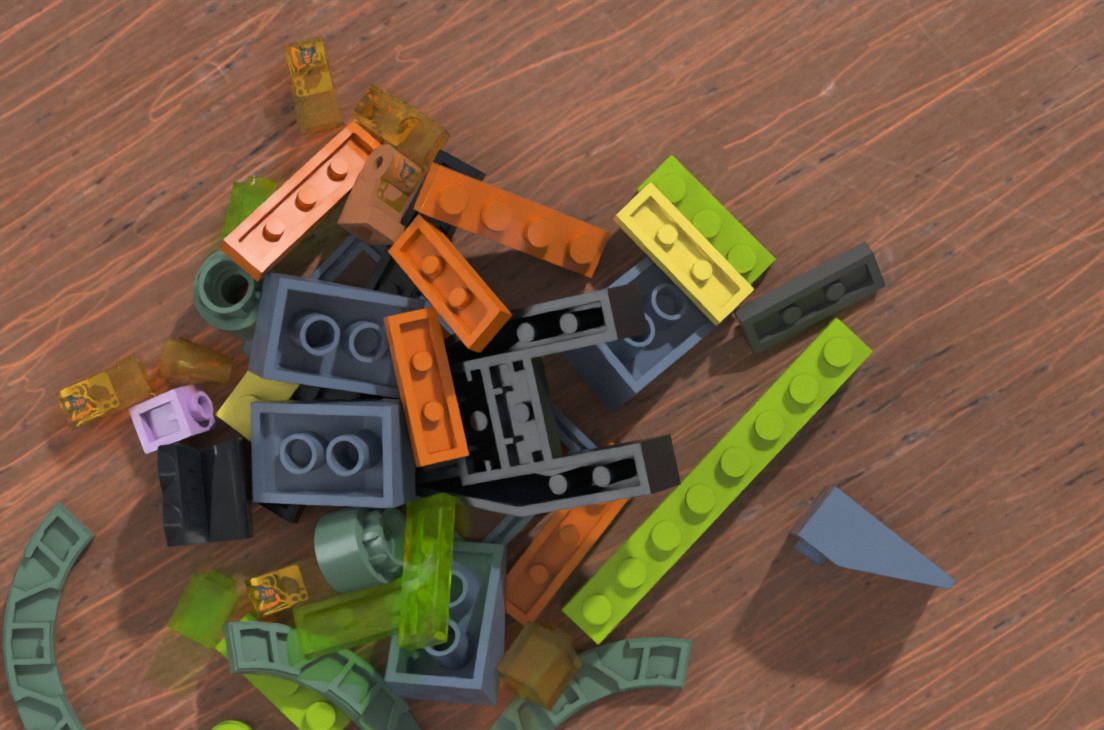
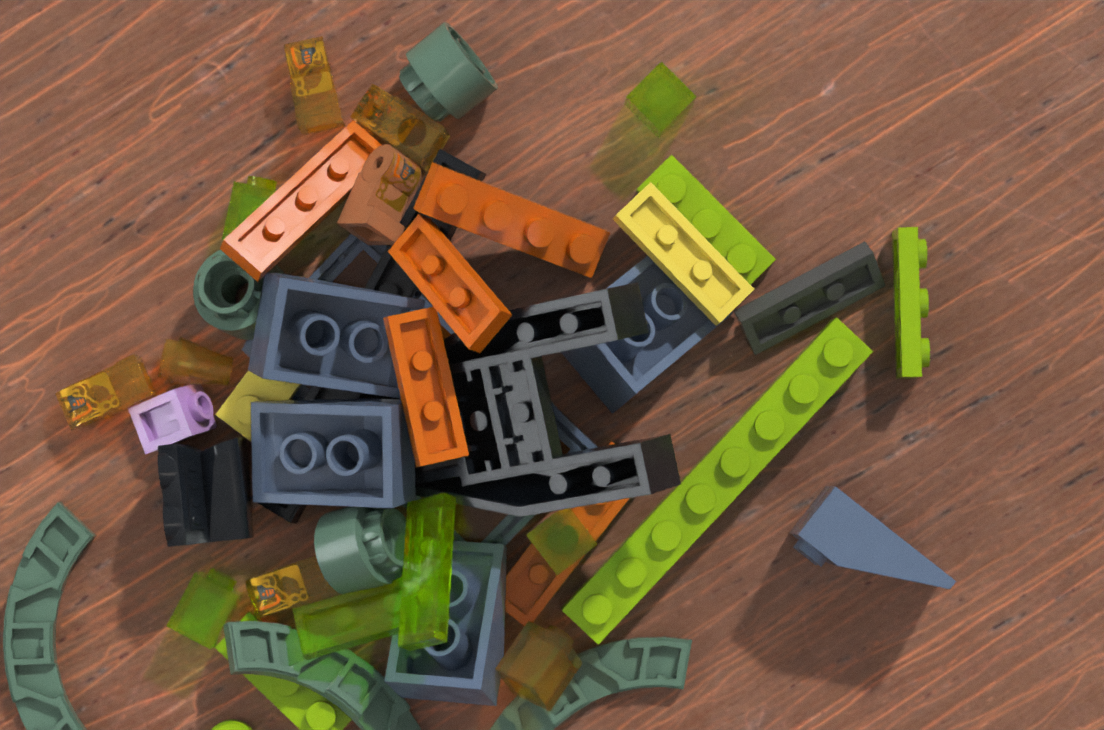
(446, 75): none -> sand green piece
(562, 539): none -> clear neon green brick
(660, 99): none -> clear neon green brick
(910, 303): none -> lime plate

